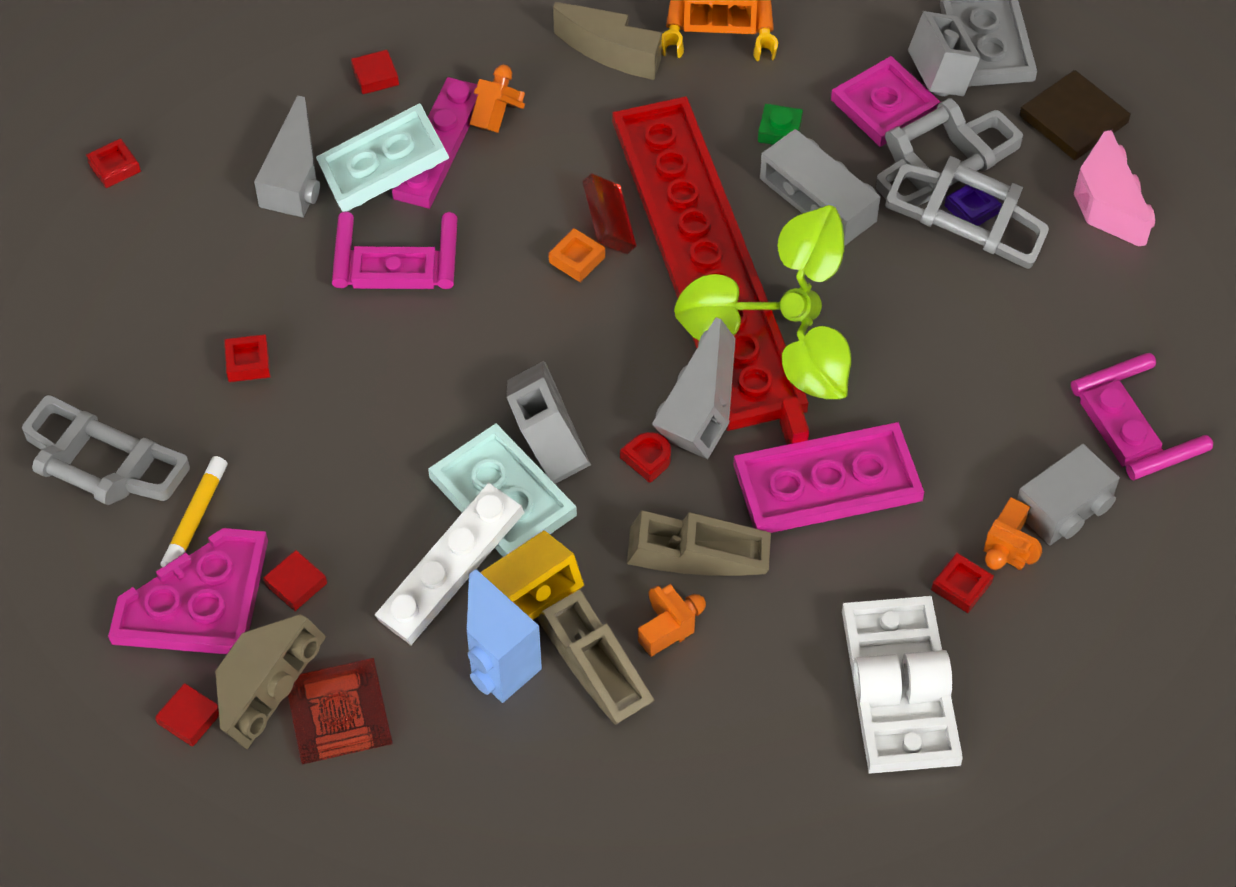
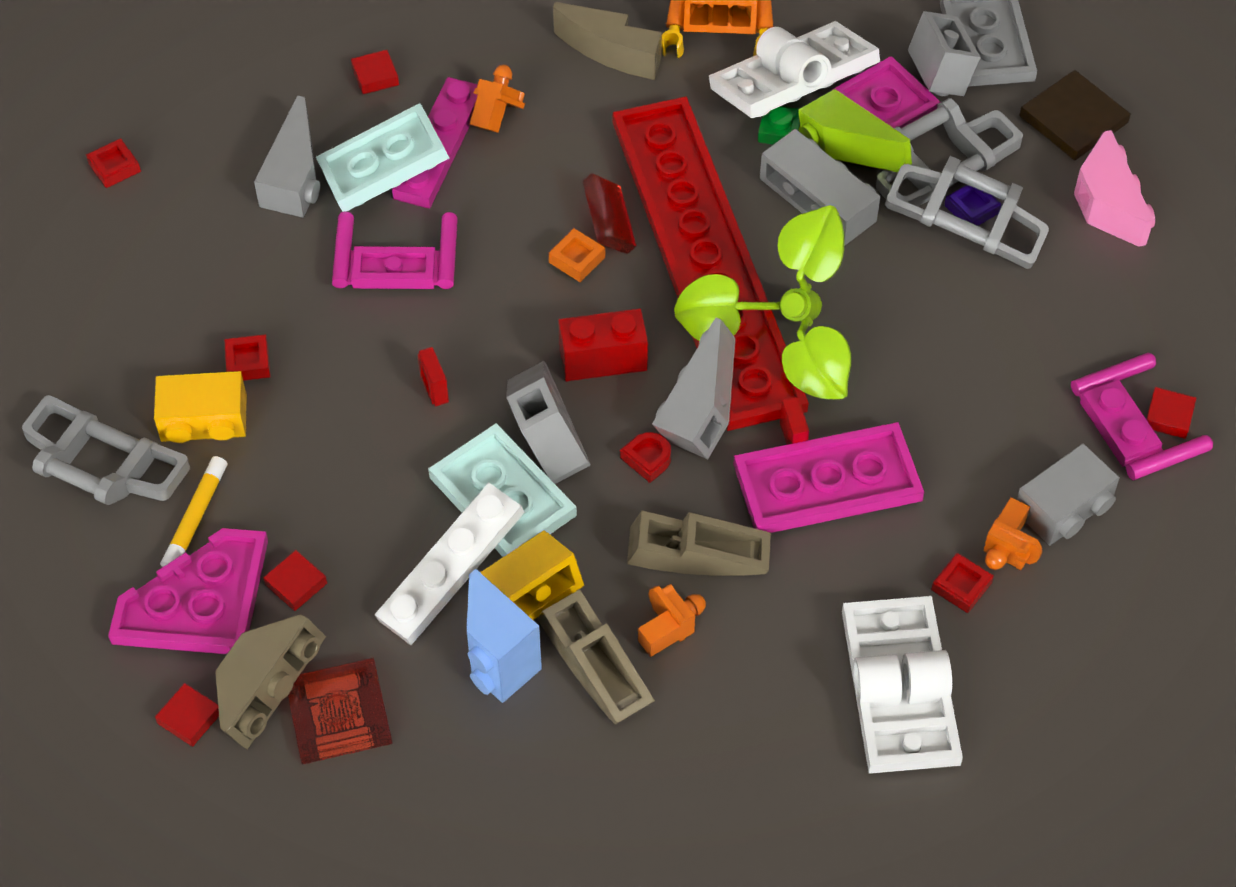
(200, 406): none -> yellow brick
(433, 376): none -> red tile
(603, 344): none -> red brick
(792, 67): none -> white plate
(853, 133): none -> lime slope
(1170, 412): none -> red tile

